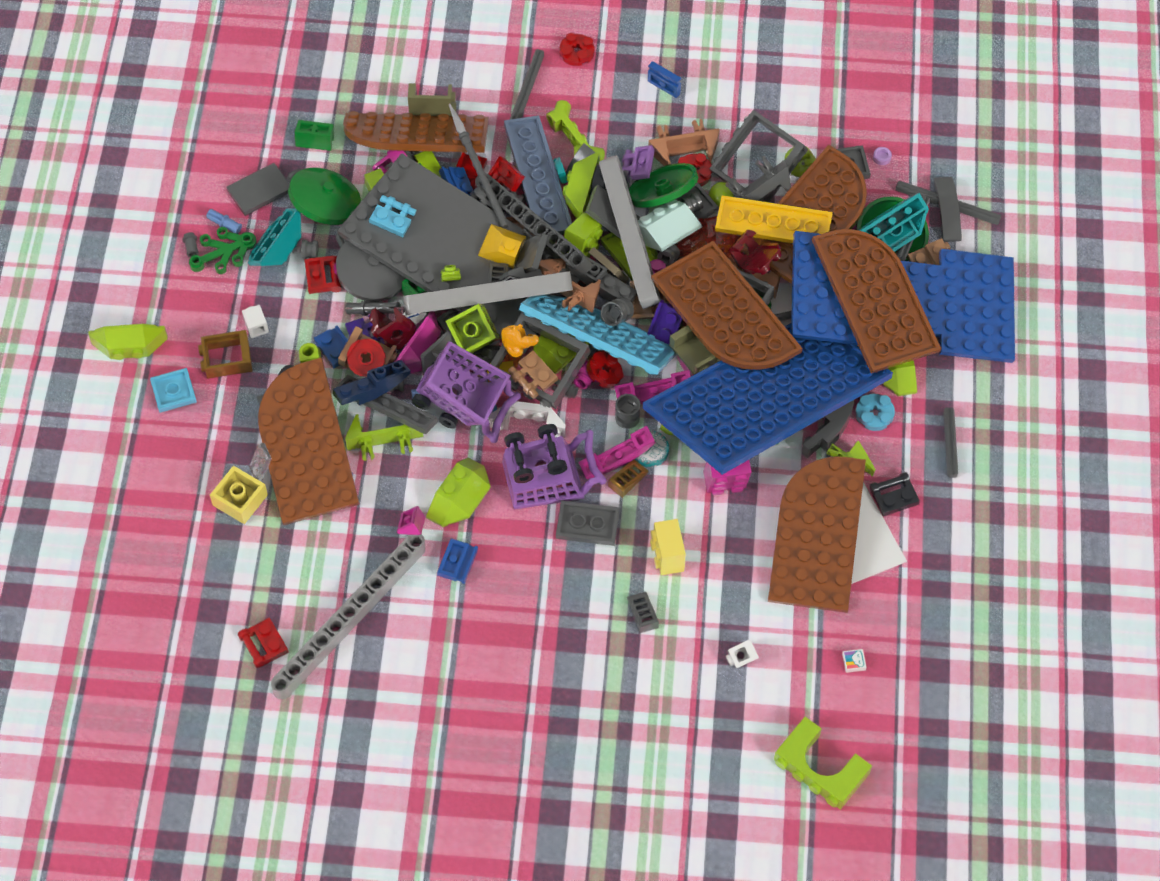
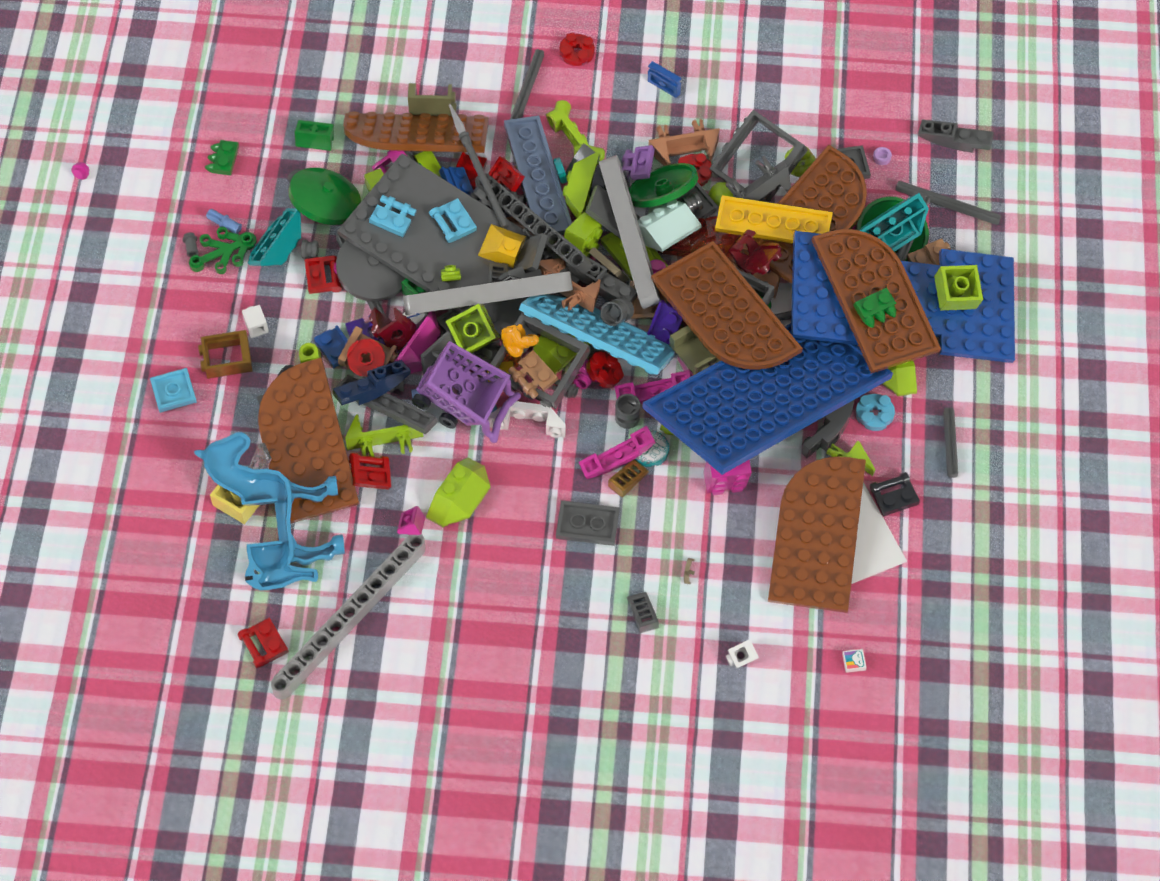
(80, 170): none -> dark pink plate
(128, 340): lime wedge -> none
(224, 157): none -> green plate
(259, 189): dark grey tile -> none
(270, 487): none -> dark azure animal
(364, 308): dark grey pin -> none
(370, 476): none -> red plate
(457, 217): none -> medium azure plate
(457, 561): blue plate -> none
(559, 469): medium lavender piece -> none
(668, 547): light yellow brick -> none
(669, 255): dark grey wheel -> none
(687, 571): none -> dark tan piece
(834, 788): lime arch -> none
(875, 306): none -> green plate
(948, 209): dark grey slope -> none
(950, 136): none -> dark grey slope
(958, 287): none -> lime brick

